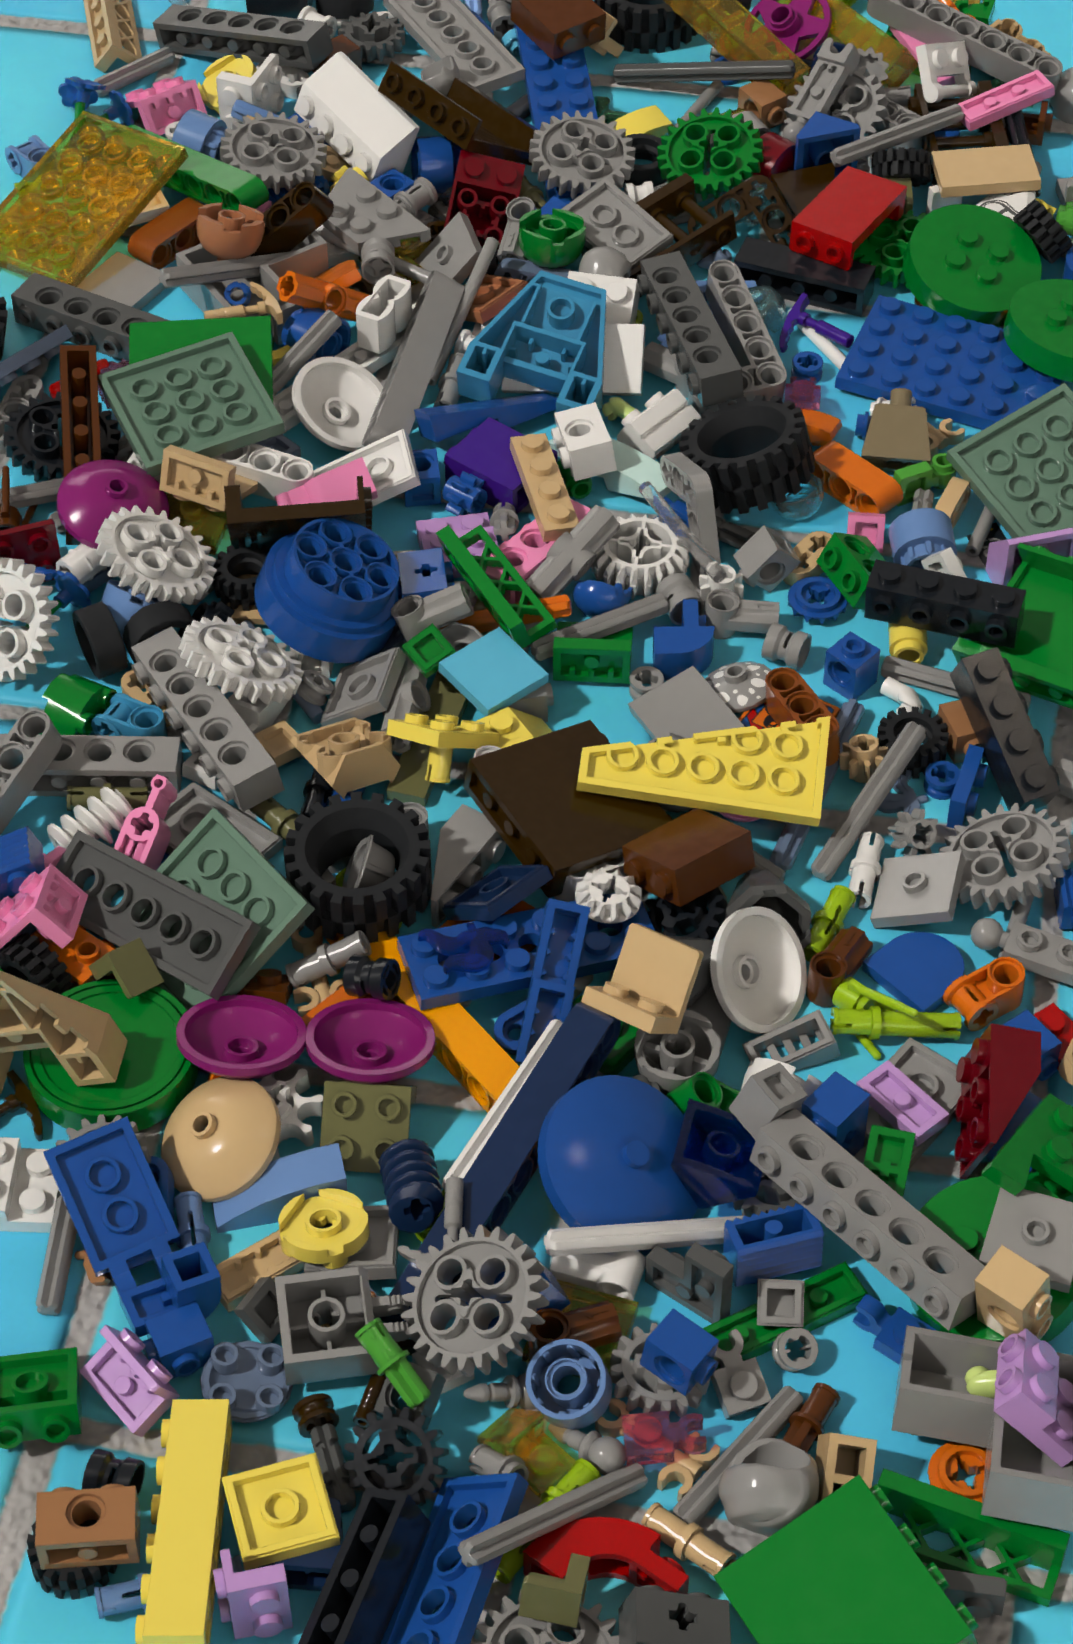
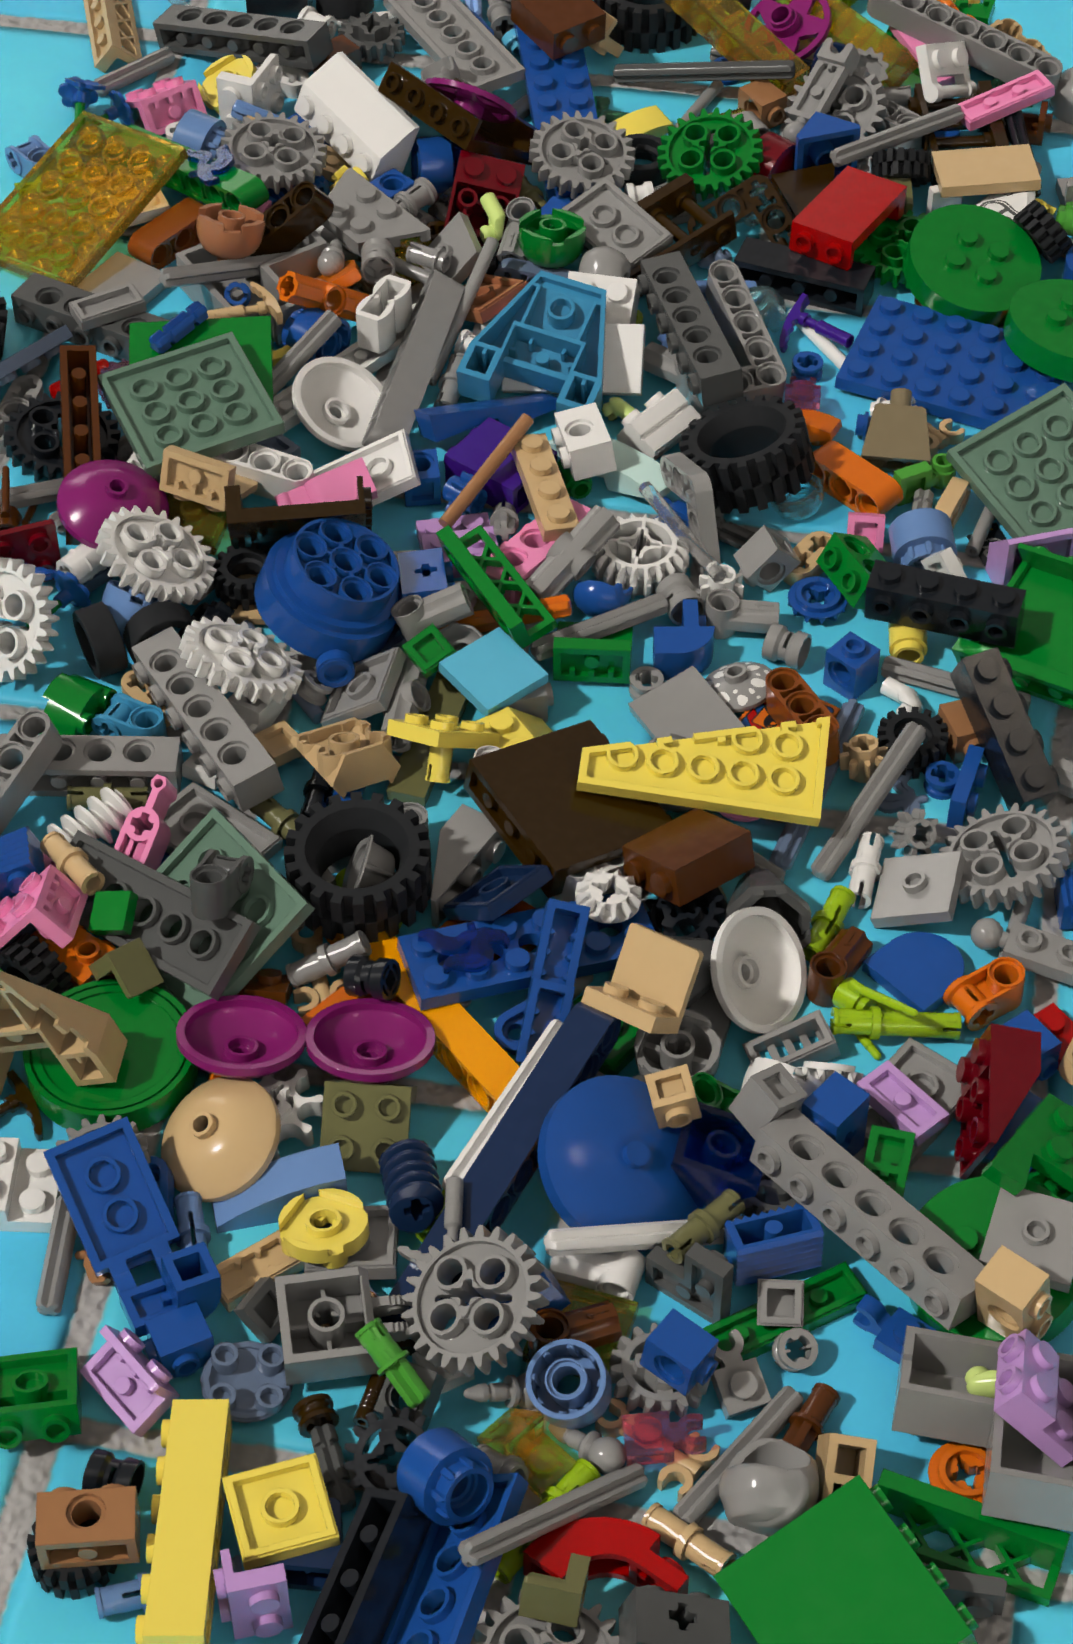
(72, 863): none -> tan pin
(107, 306): none -> light grey tile
(113, 913): none -> green tile
(178, 327): none -> blue axle
(208, 167): none -> clear blue piece
(219, 884): none -> dark grey piece
(331, 259): none -> light grey bar
(335, 668): none -> blue tile
(428, 257): none -> light grey pin
(446, 1476): none -> blue piece
(475, 100): none -> magenta wheel
(486, 471): none -> medium nougat bar
(495, 215): none -> yellowish green arm
(673, 1097): none -> tan bracket
(703, 1225): none -> olive pin
(823, 1070): none -> white gear

